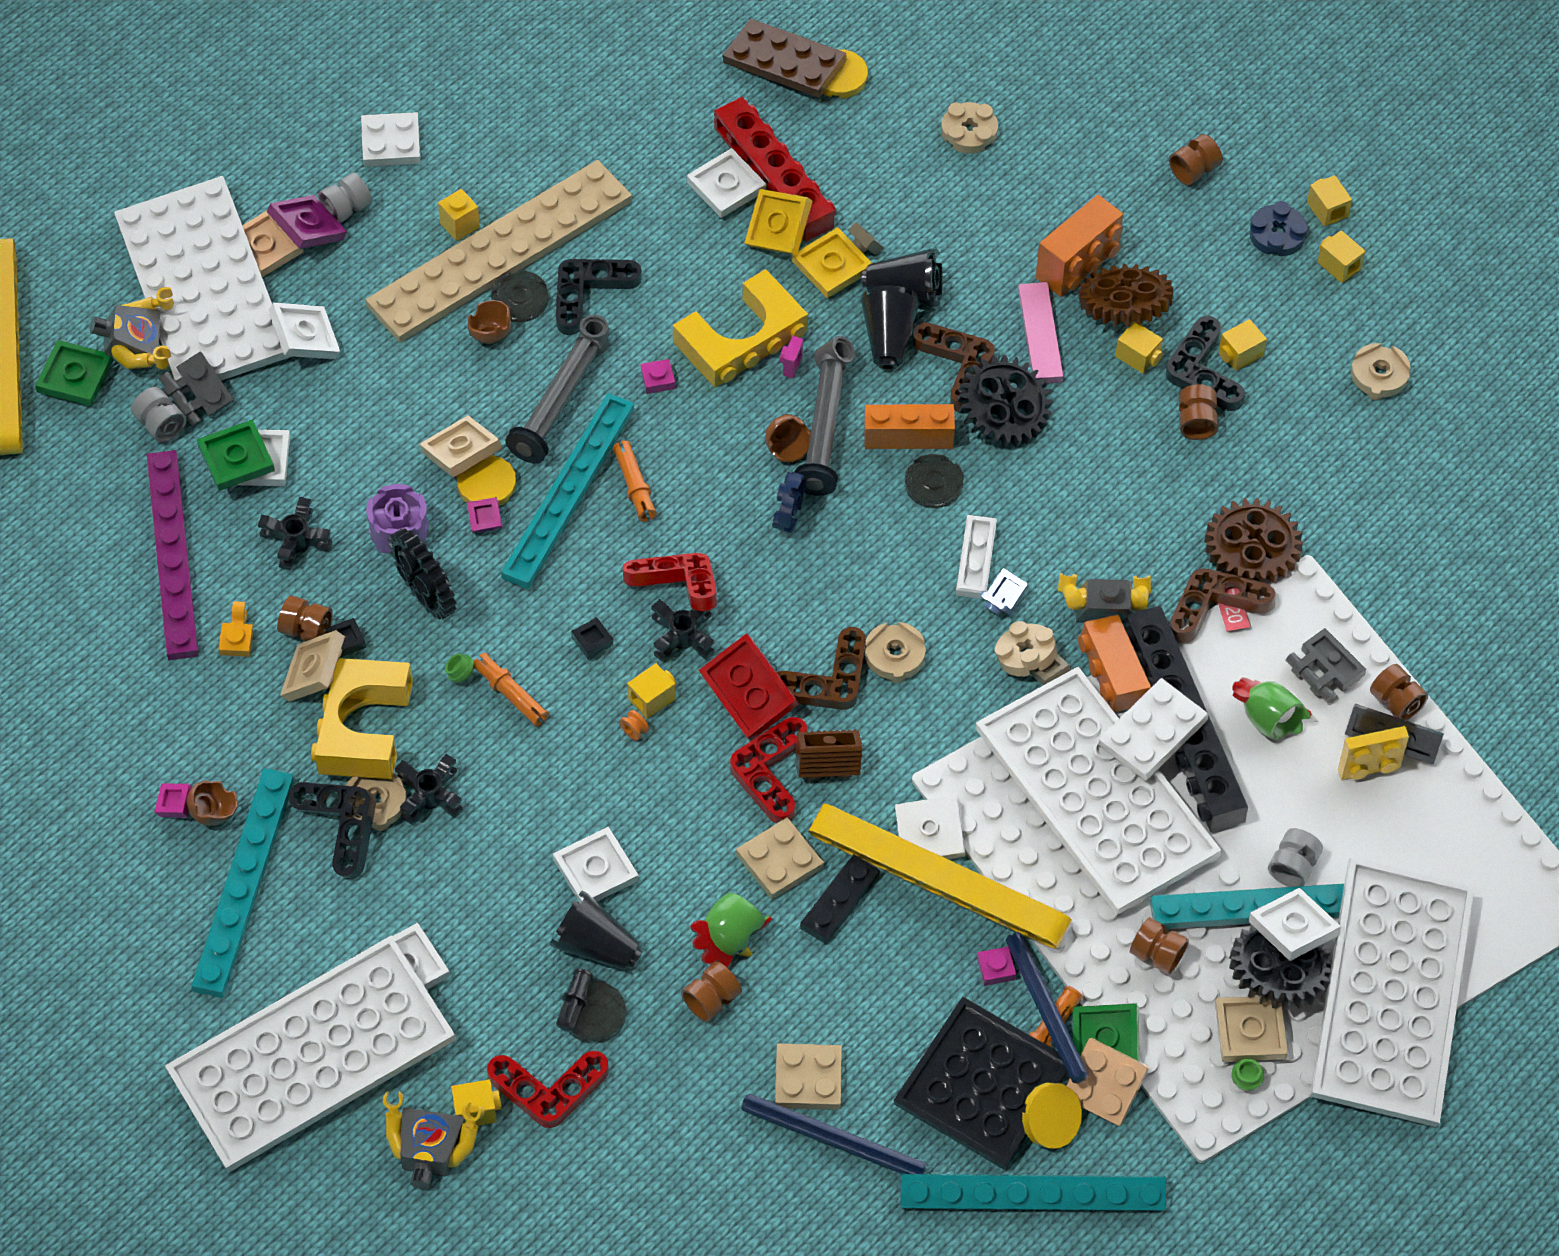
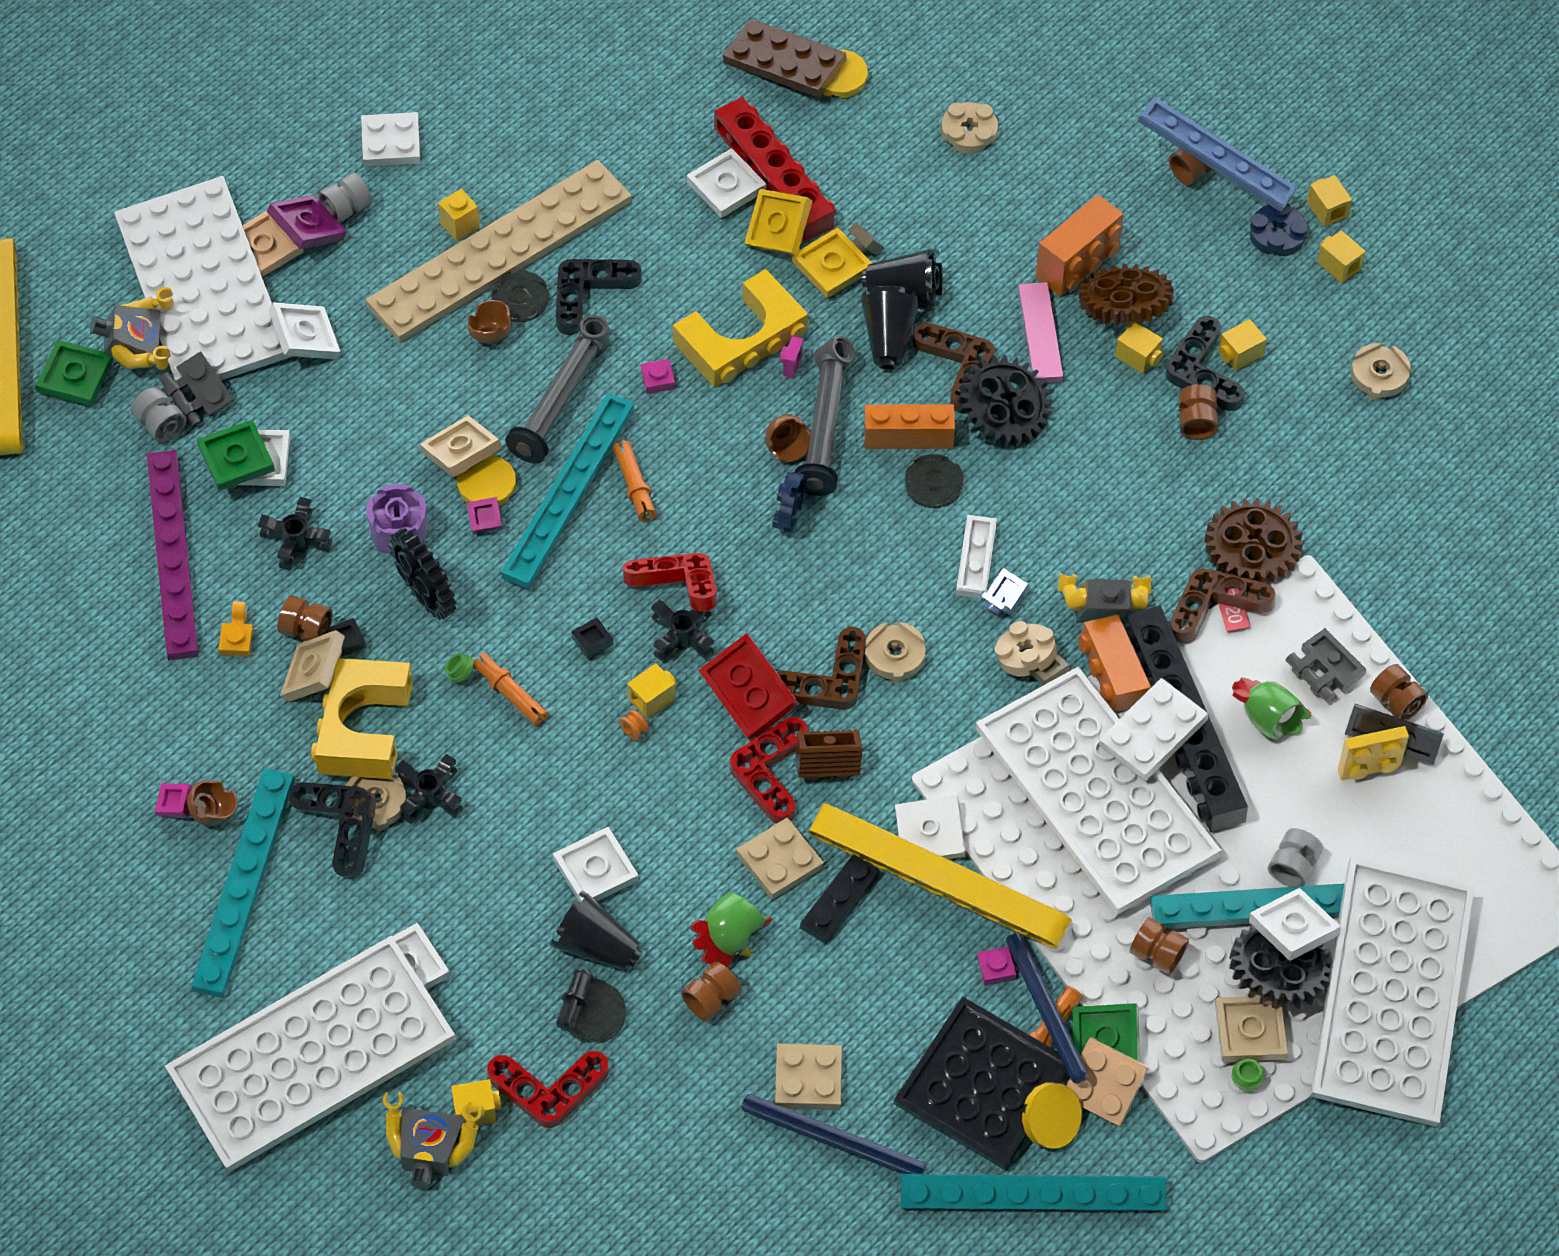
(1217, 154): none -> medium blue tile

